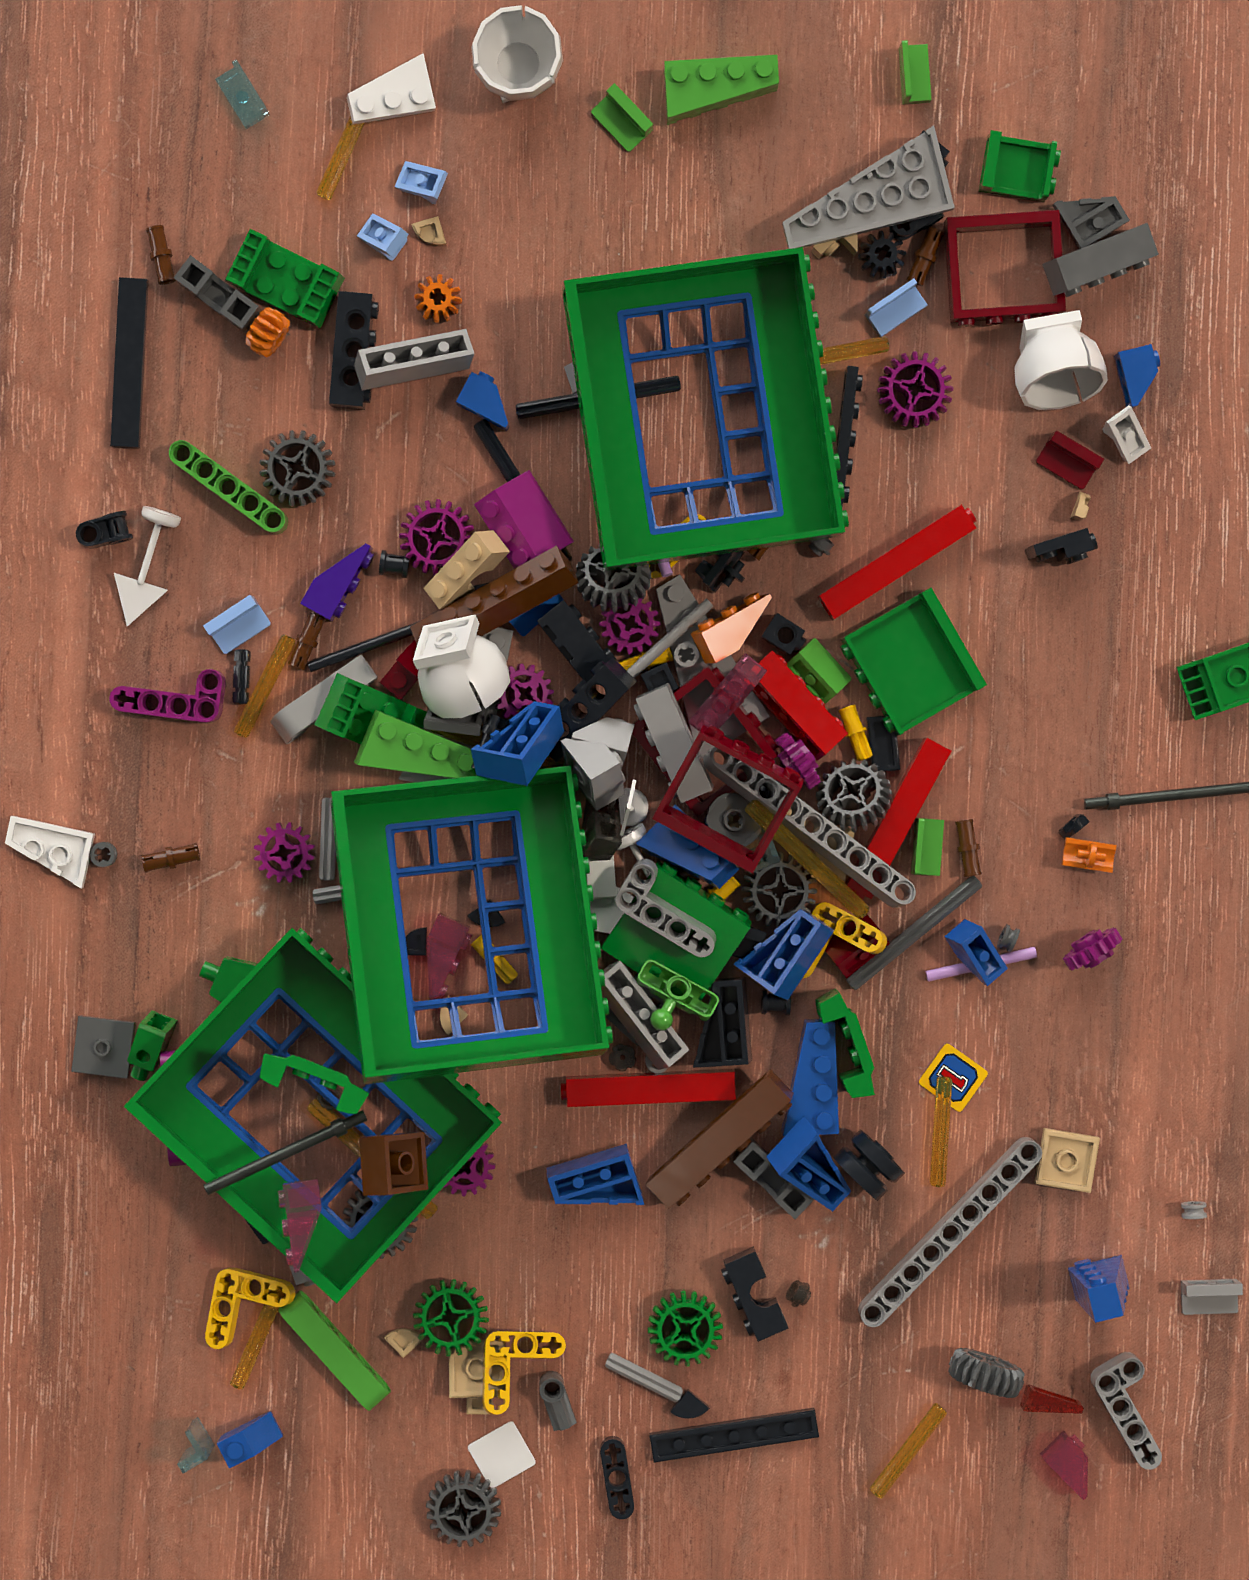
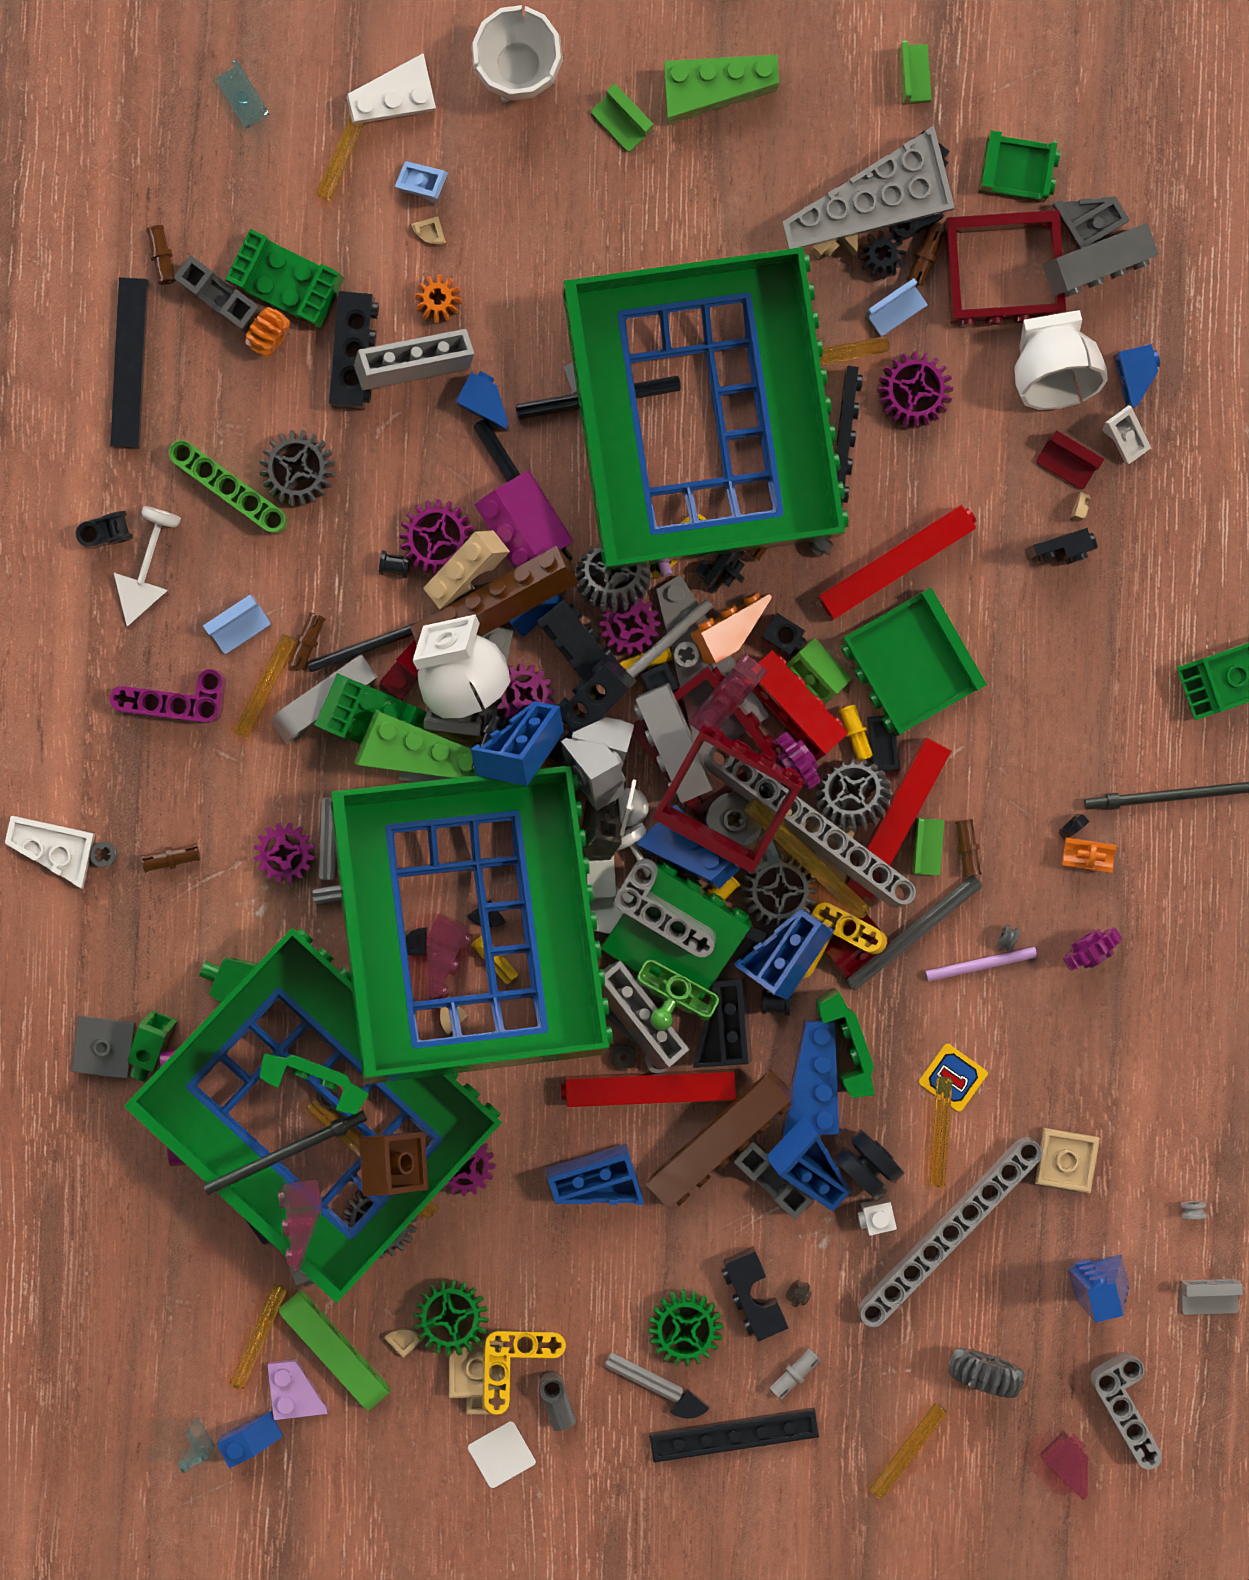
(241, 676): black axle -> none
(241, 1290): yellow beam -> none
(292, 1391): none -> lavender wing
(331, 587): dark purple slope -> none
(383, 236): light blue slope -> none
(473, 1505): dark grey gear -> none
(606, 1459): black beam -> none
(795, 1374): none -> light grey pin
(877, 1216): none -> white brick
(976, 951): blue slope -> none
(1042, 1400): clear red slope -> none

